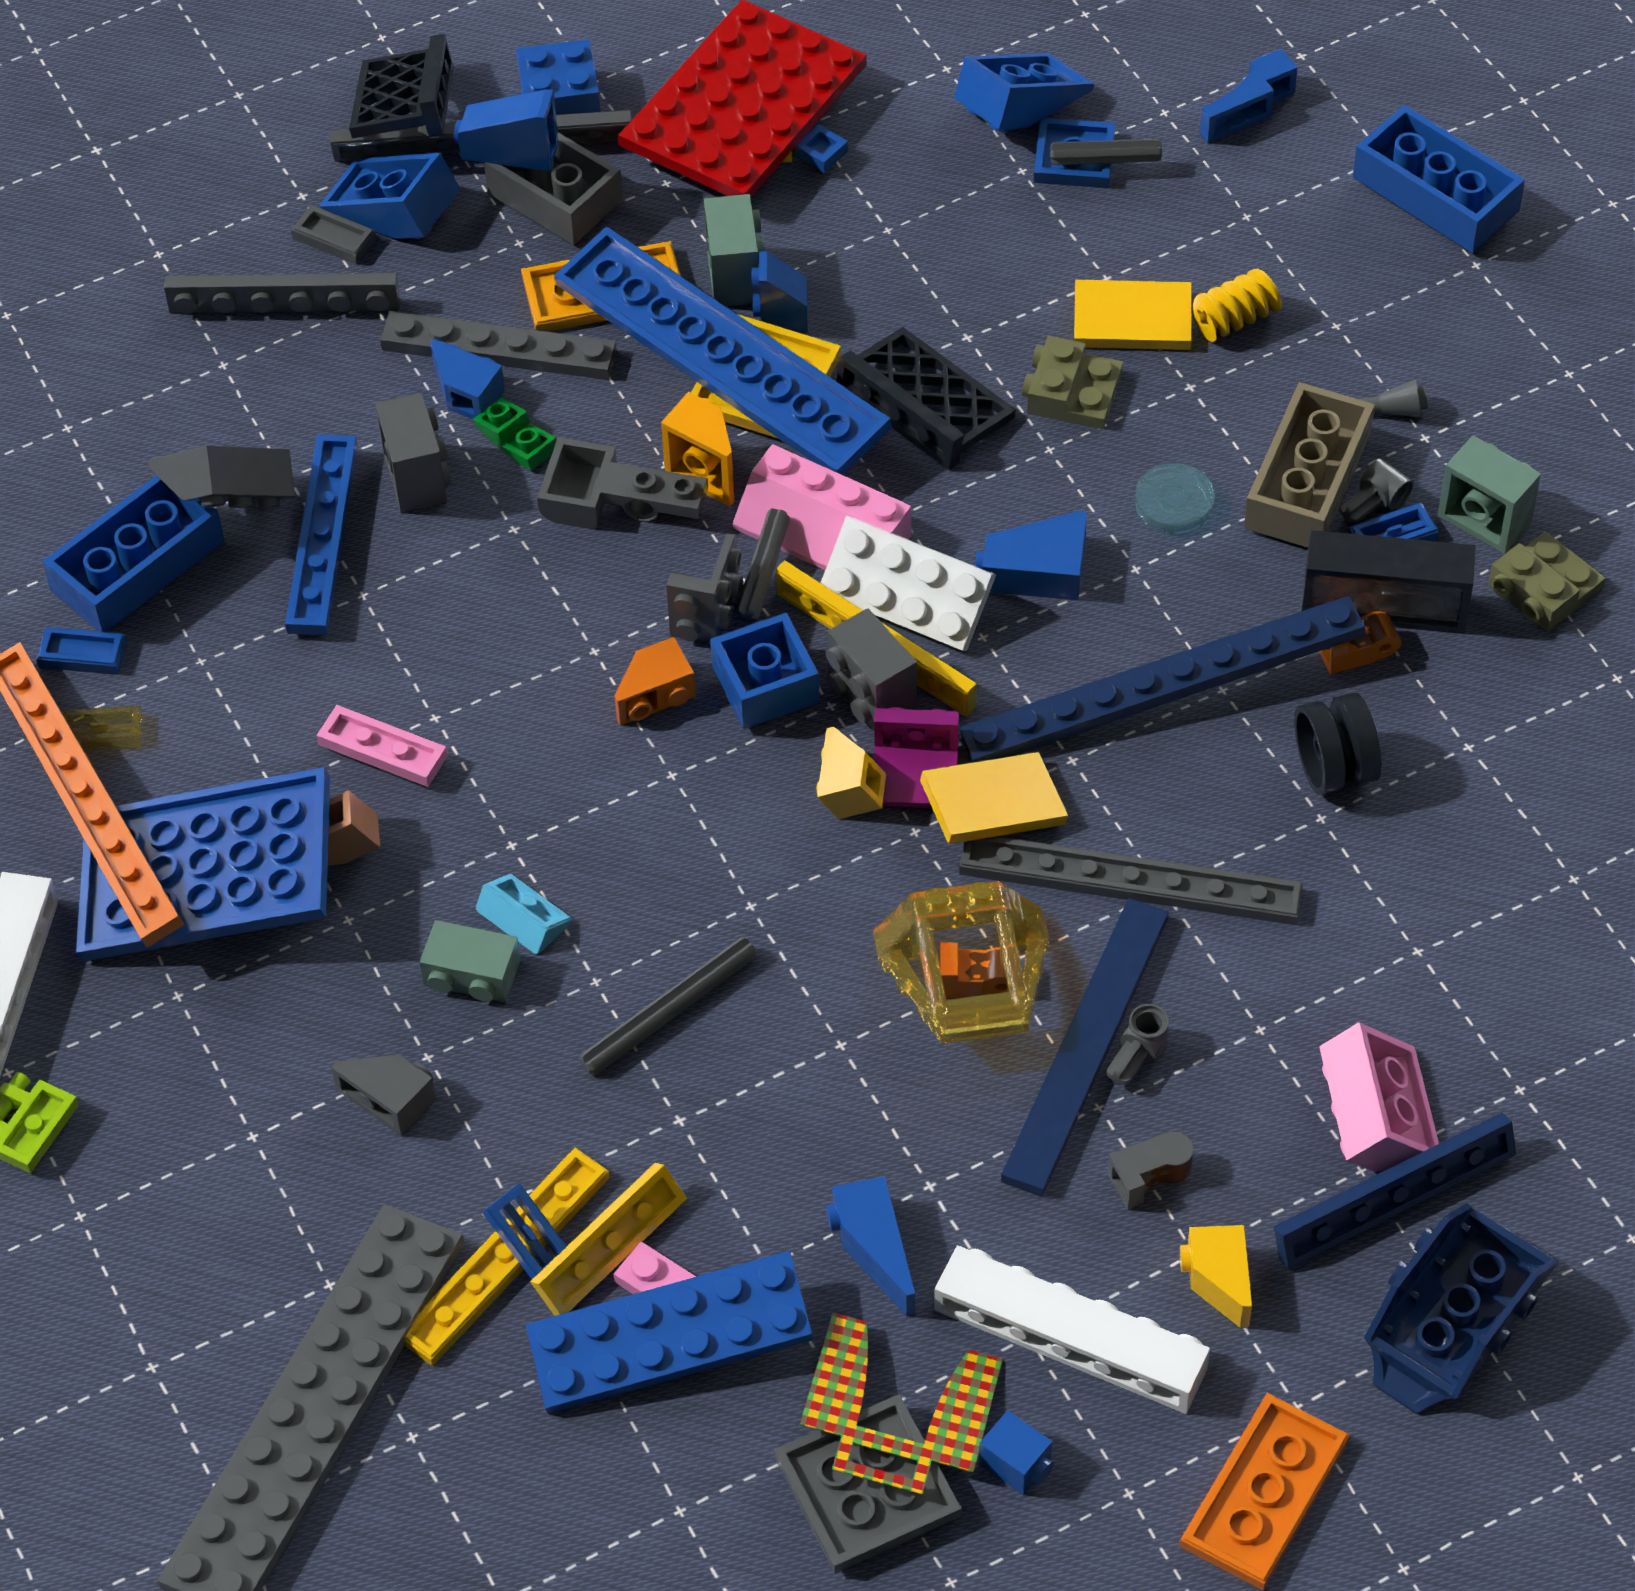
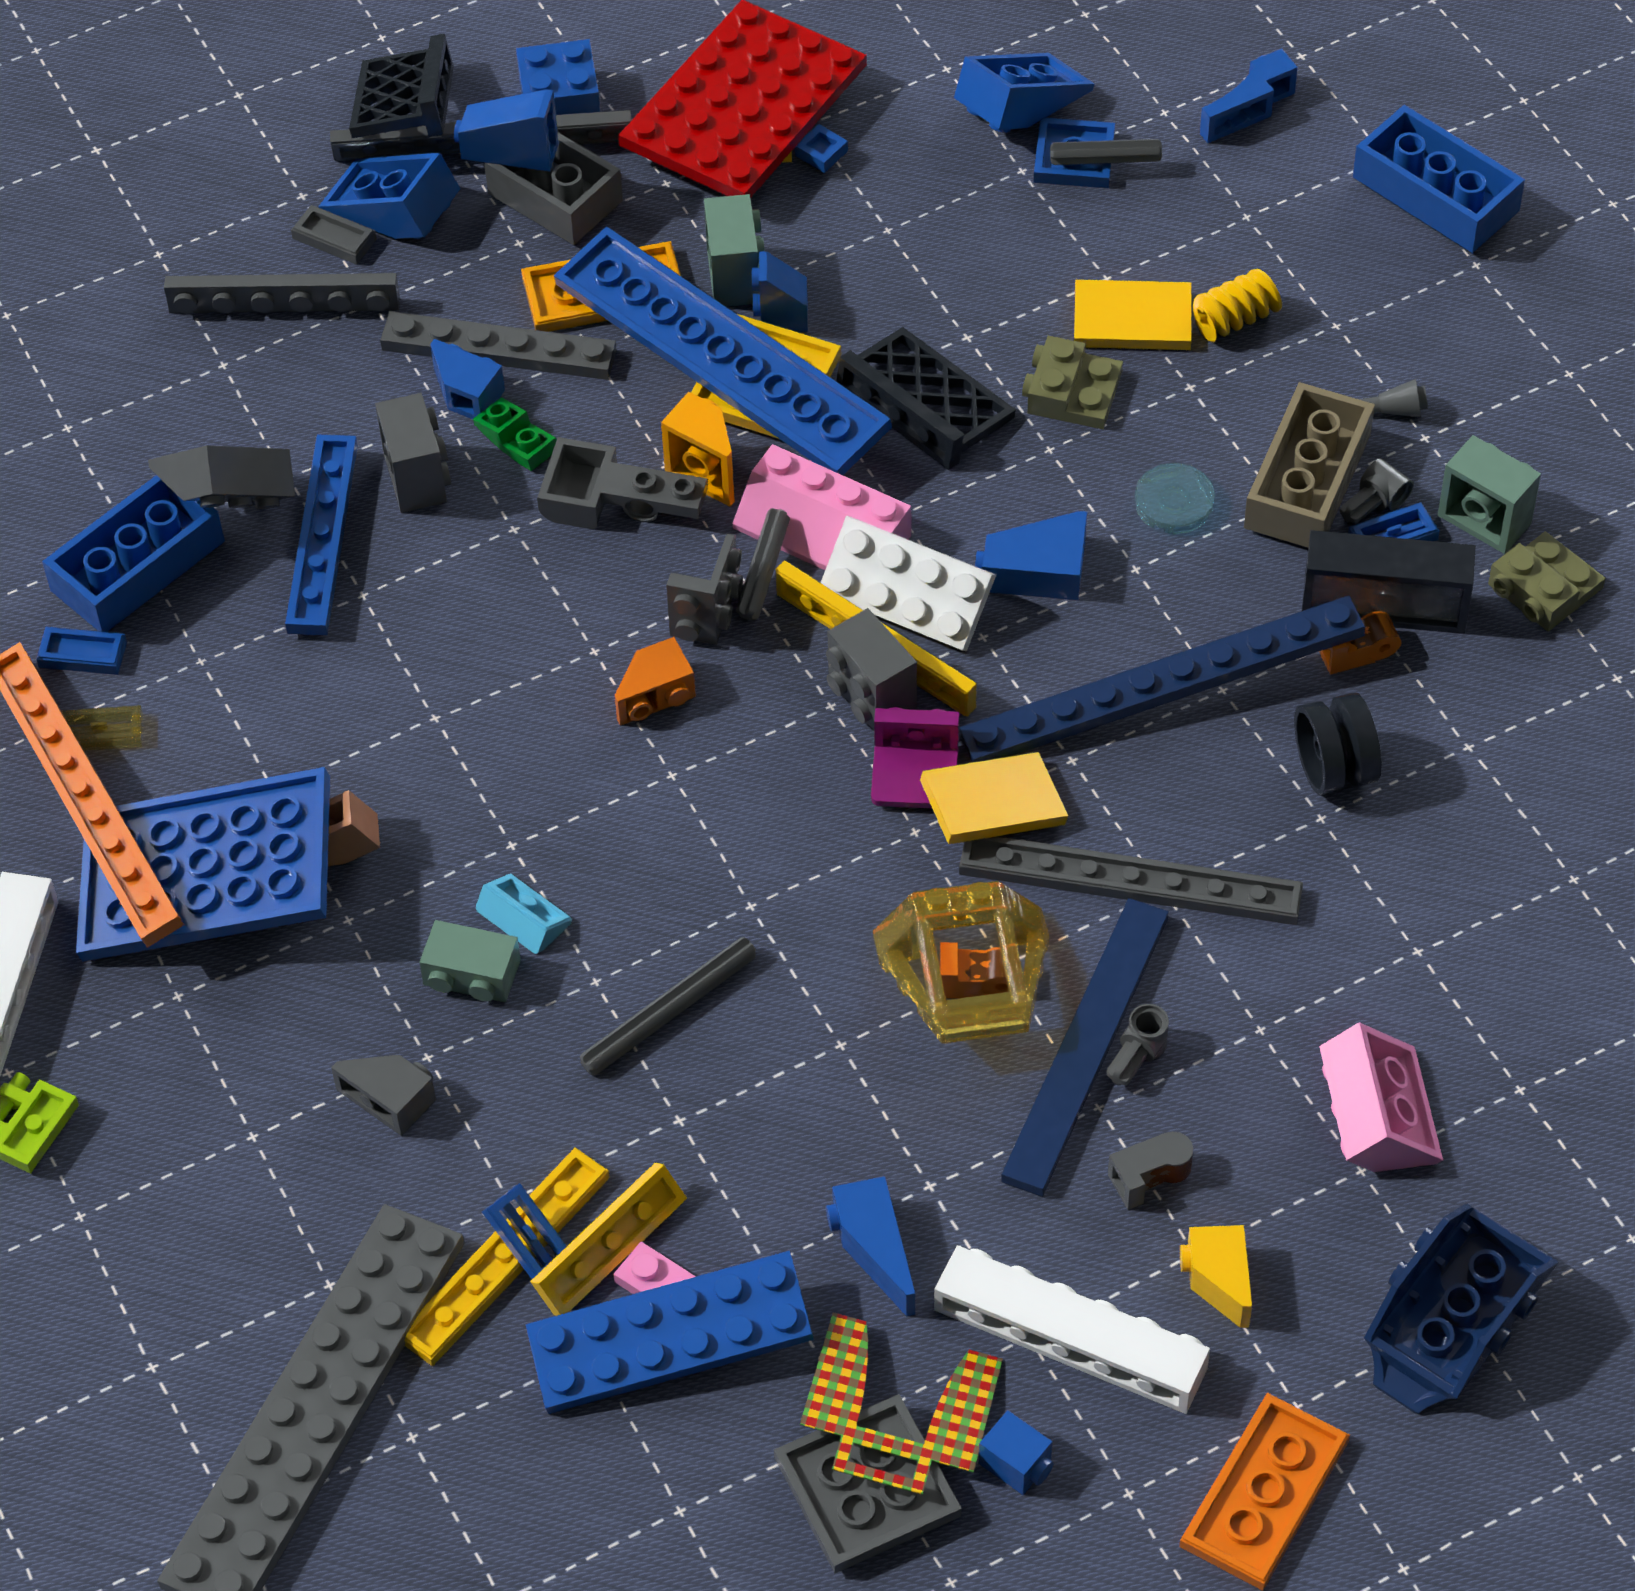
(382, 745): bright pink plate -> none
(765, 670): blue brick -> none
(848, 777): yellow slope -> none
(1394, 1190): dark blue plate -> none

